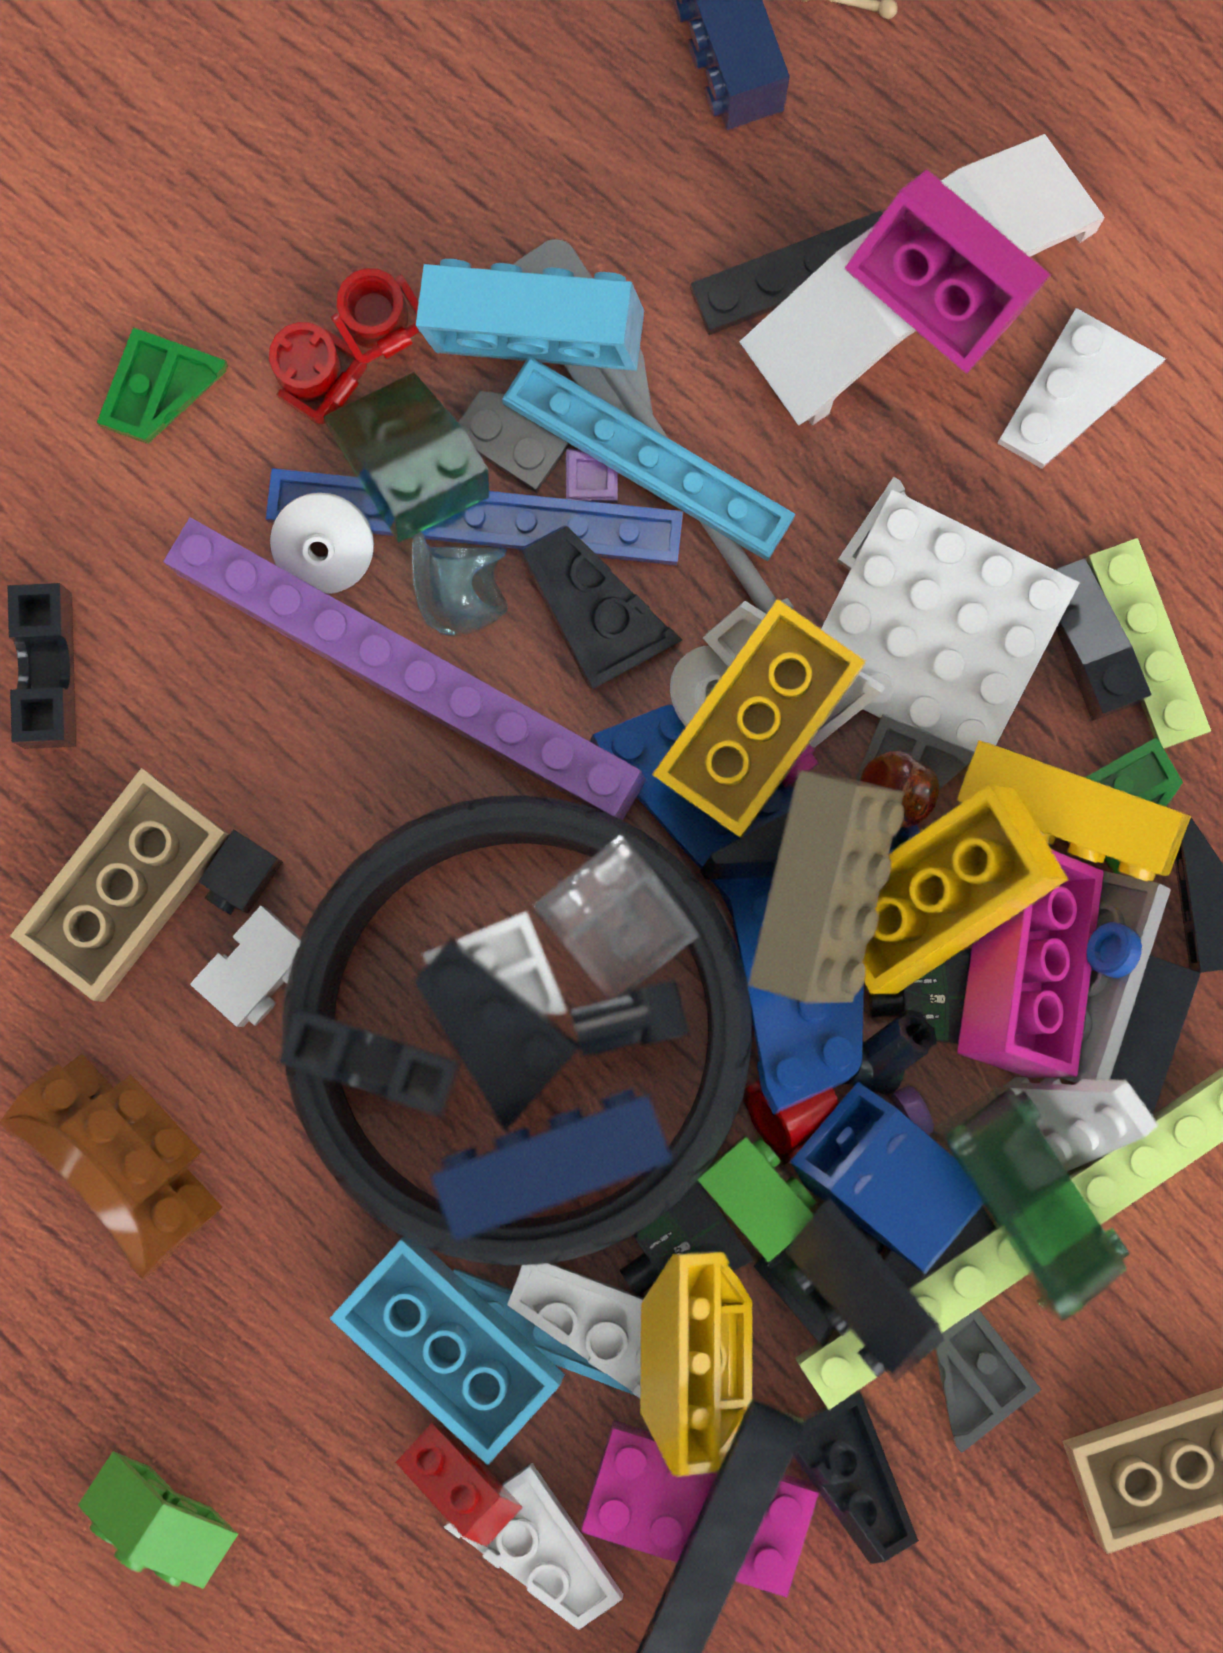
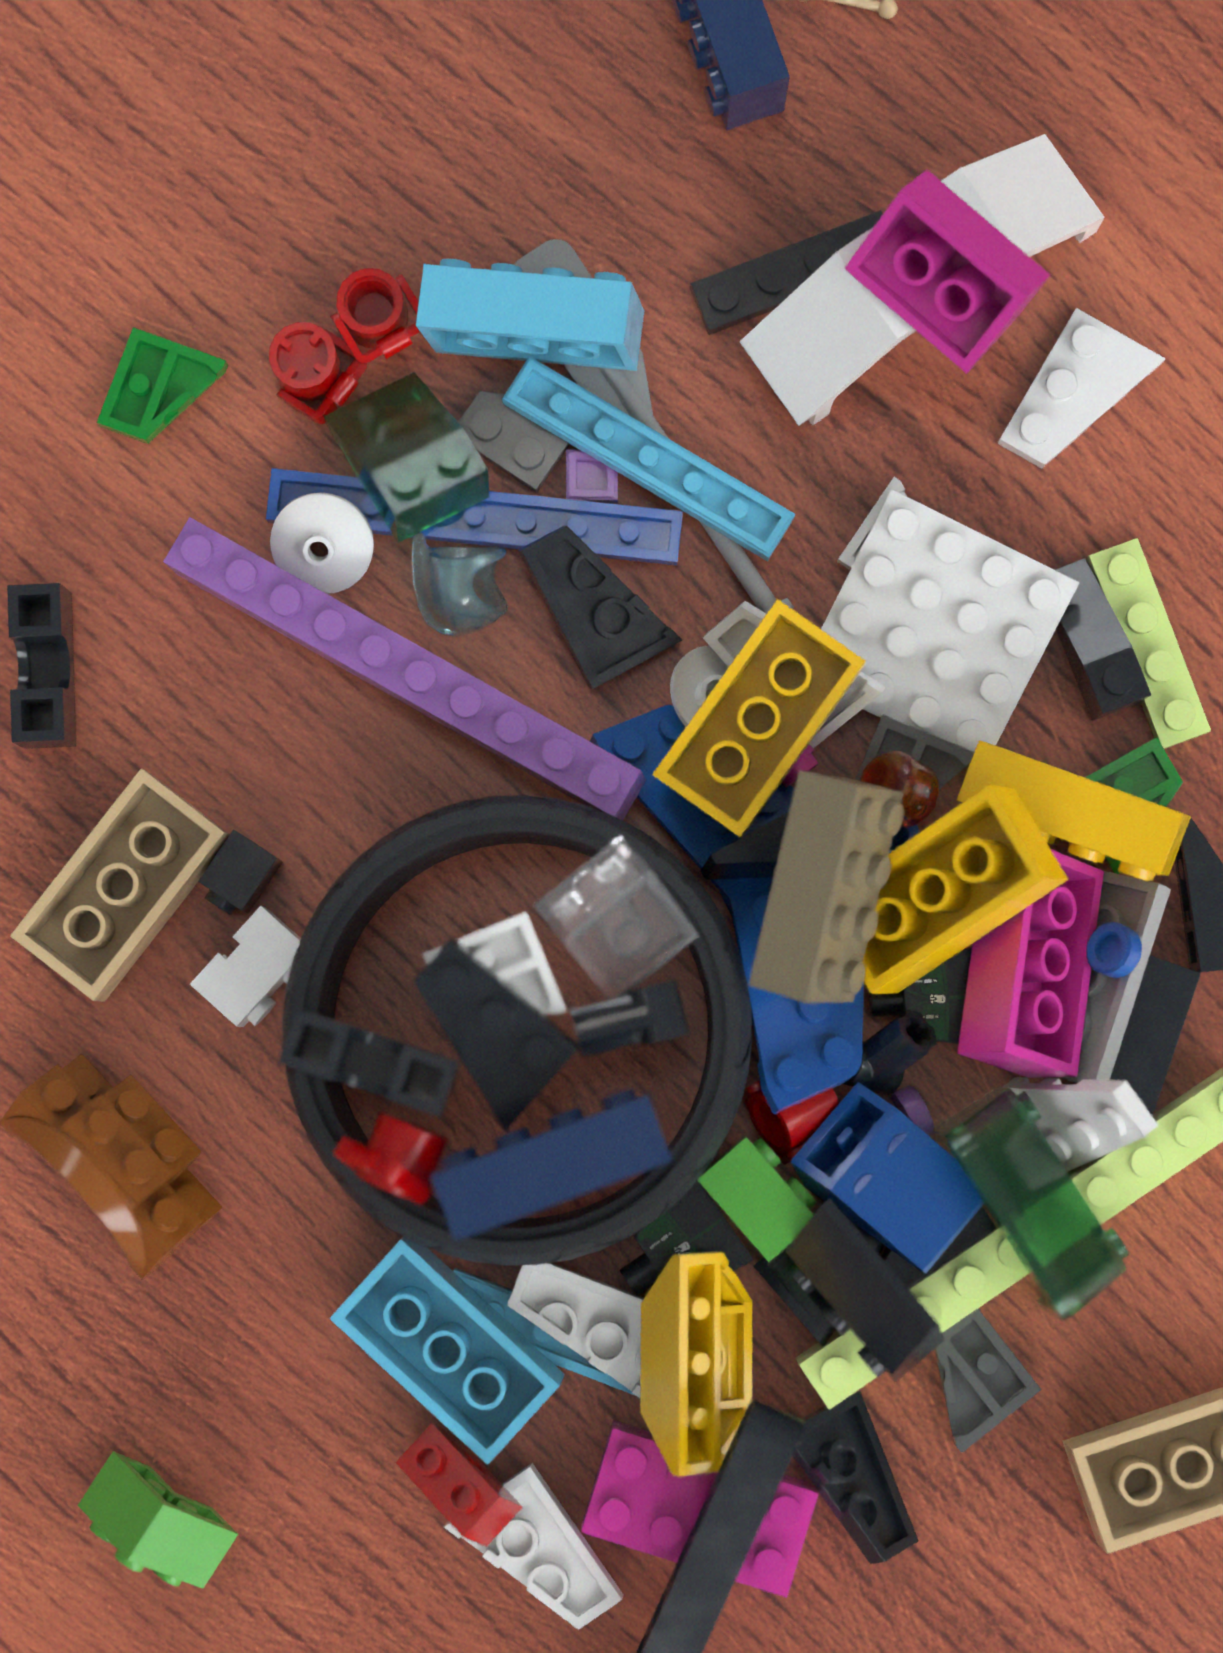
(396, 1158): none -> red piece

